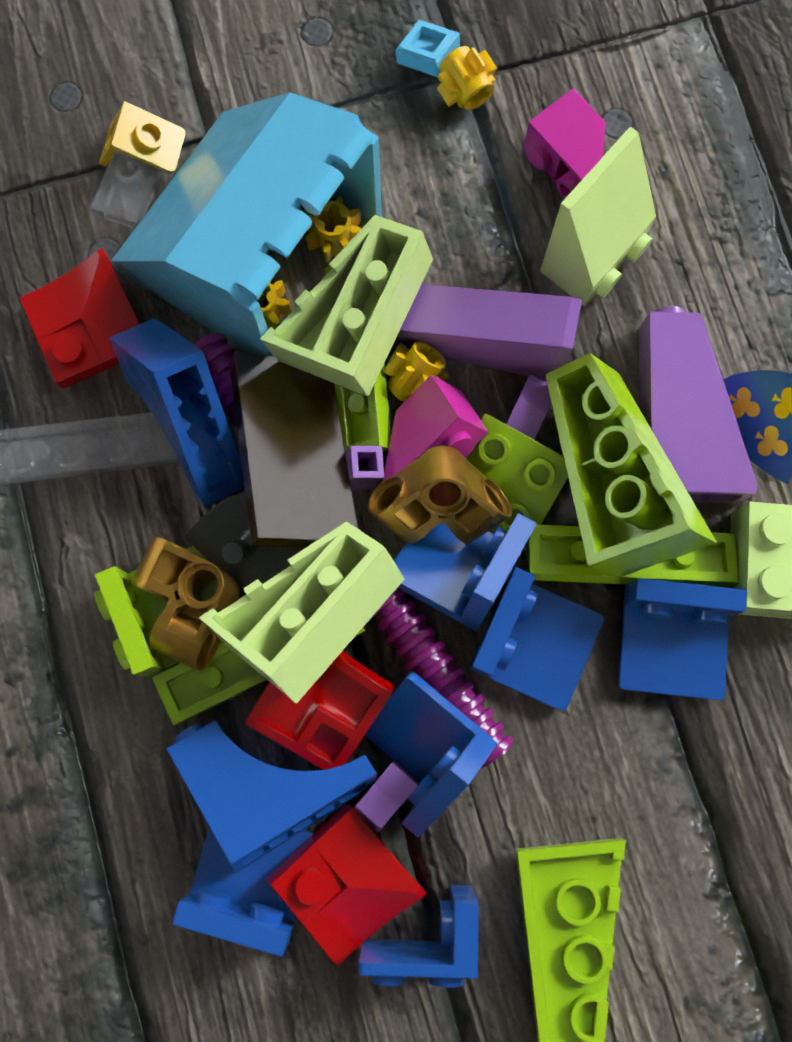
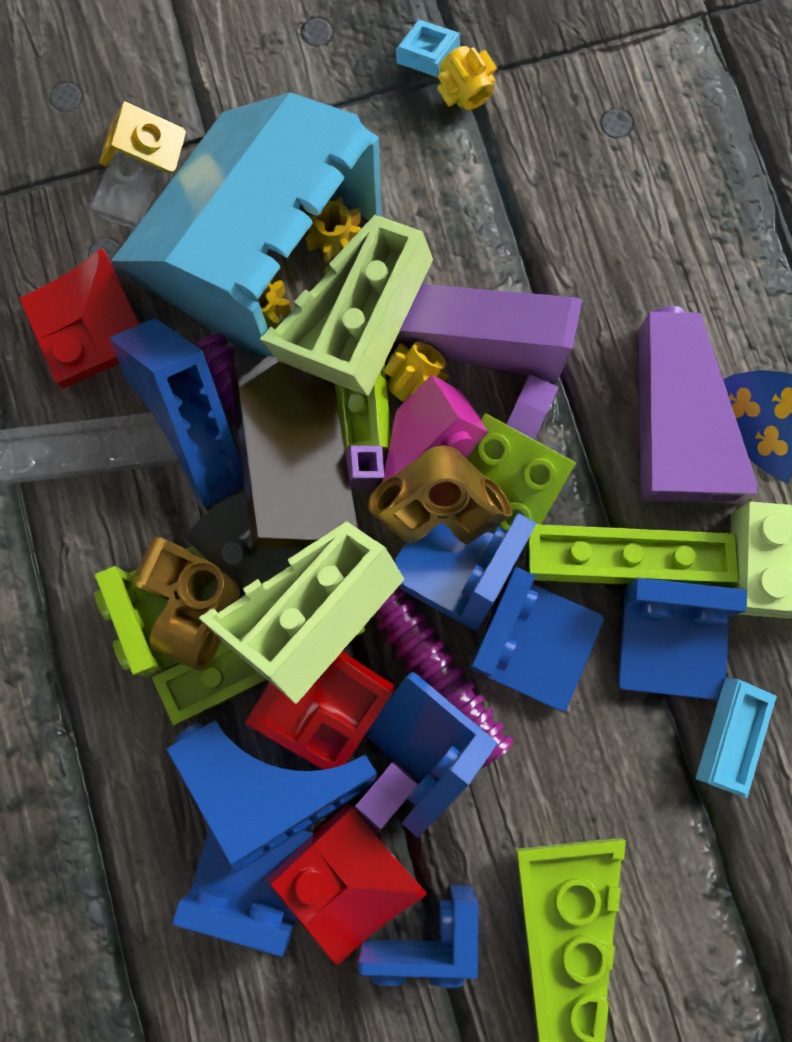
(566, 141): dark pink slope -> none
(602, 223): yellowish green slope -> none
(619, 477): lime wedge -> none
(736, 737): none -> medium azure tile

